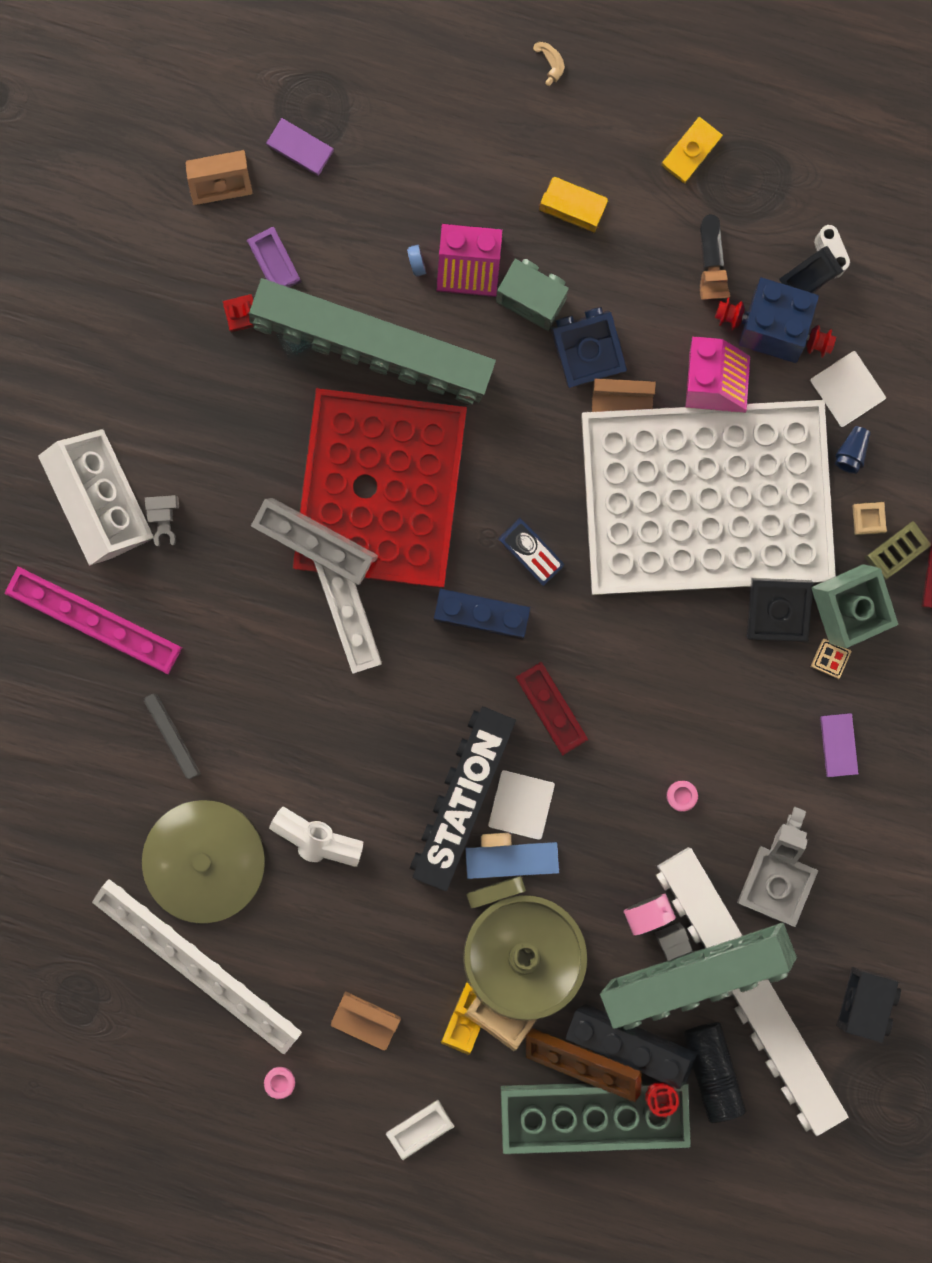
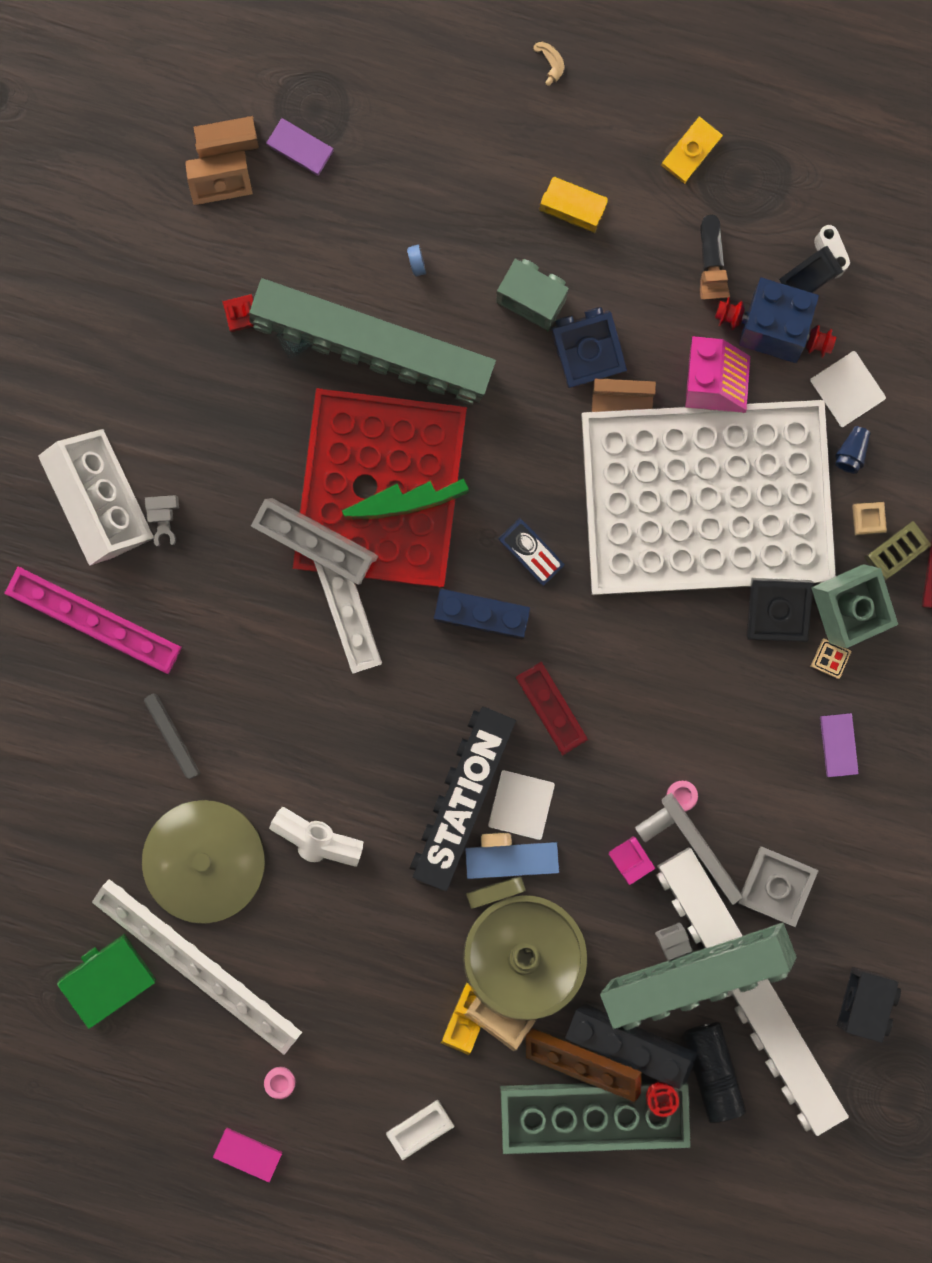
(106, 980): none -> green container
(226, 137): none -> medium nougat panel
(247, 1154): none -> dark pink tile
(273, 258): medium lavender tile -> none
(365, 1021): medium nougat panel -> none
(394, 503): none -> green slope
(469, 260): dark pink slope -> none
(631, 860): none -> dark pink panel
(649, 914): bright pink piece -> none
(674, 813): none -> light grey piece
(790, 840): light grey piece -> none

